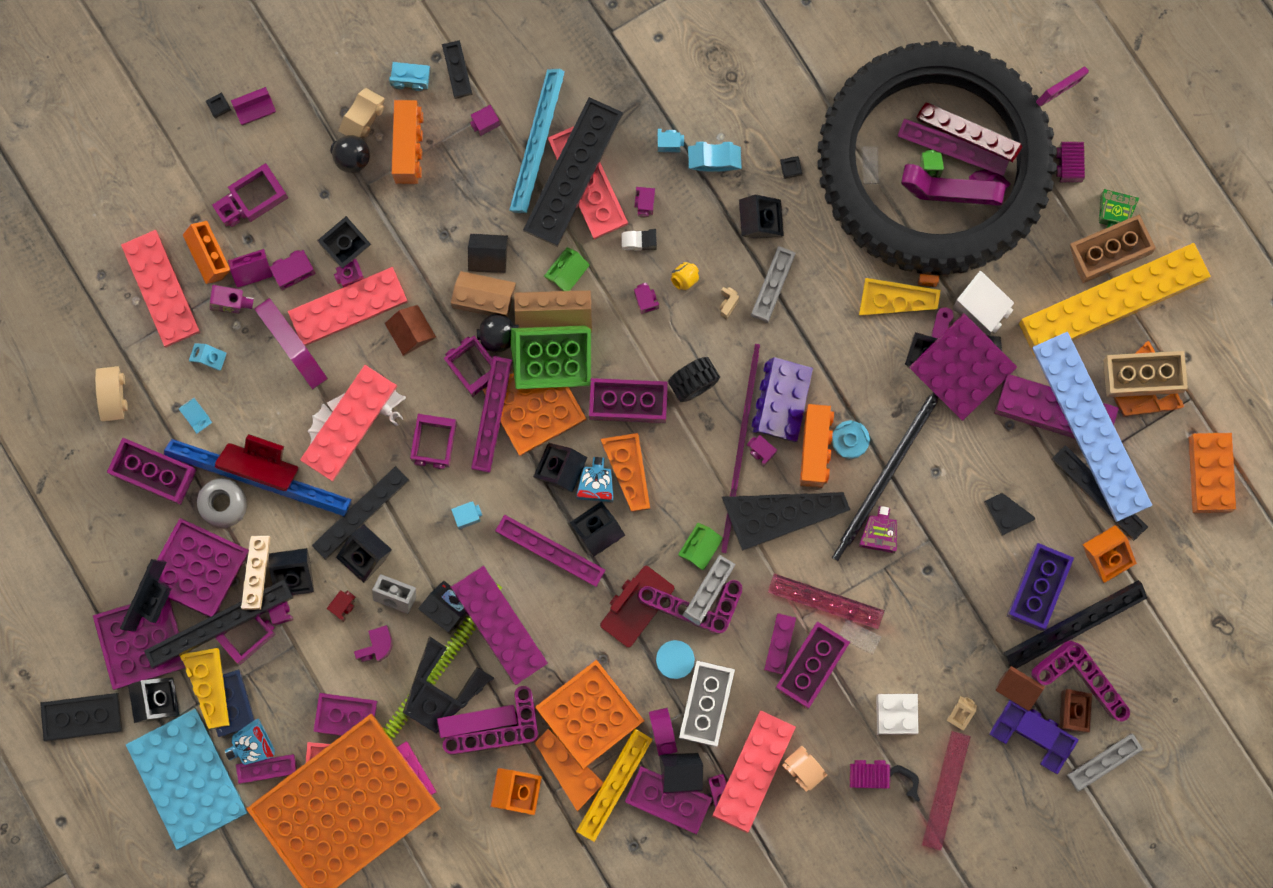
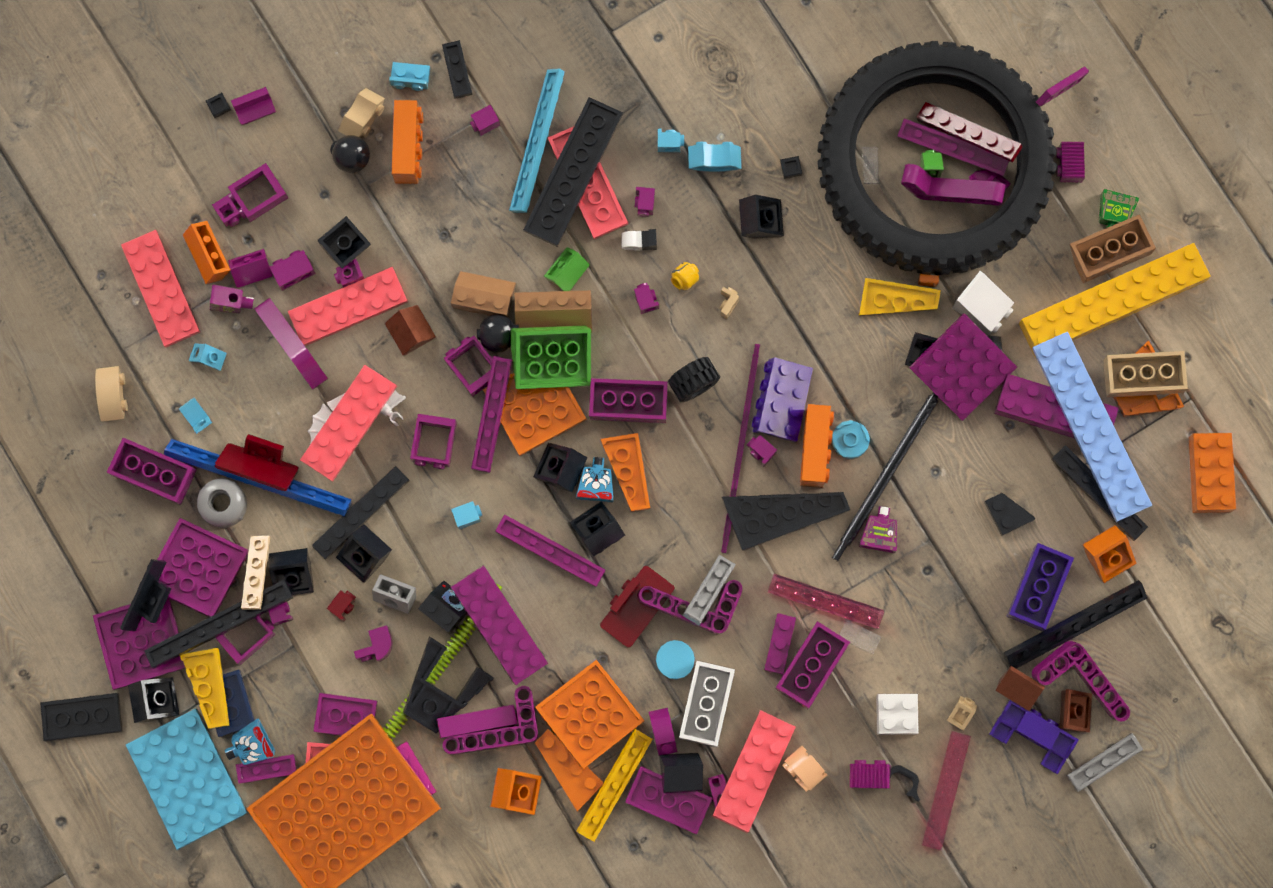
(487, 253): black slope -> none
(700, 546): bright green panel -> none
(773, 284): light grey tile -> none
(942, 321): magenta leg -> none

